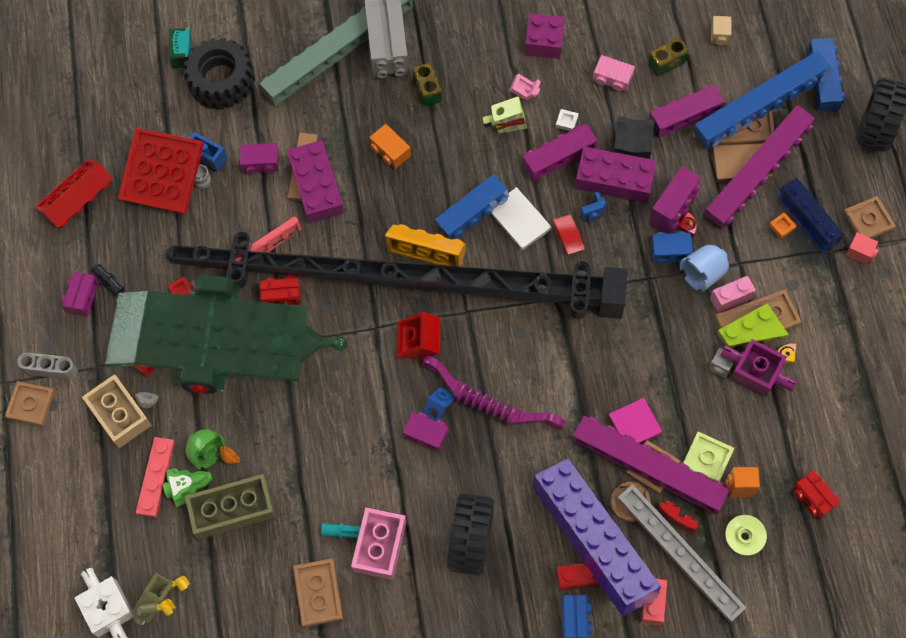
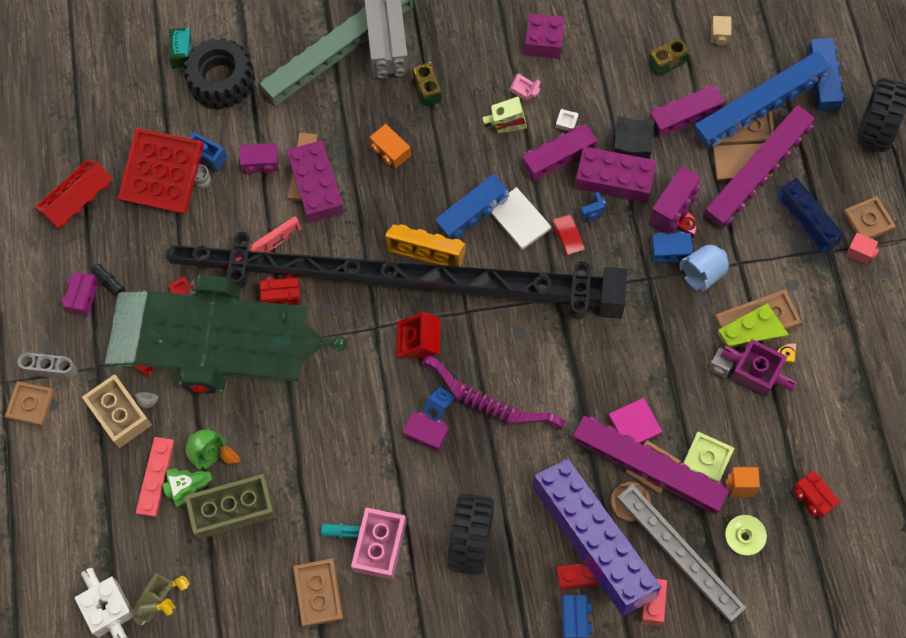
(613, 73): bright pink brick -> none
(671, 512): red slope -> none
(732, 294): bright pink brick -> none
(782, 225): orange plate -> none

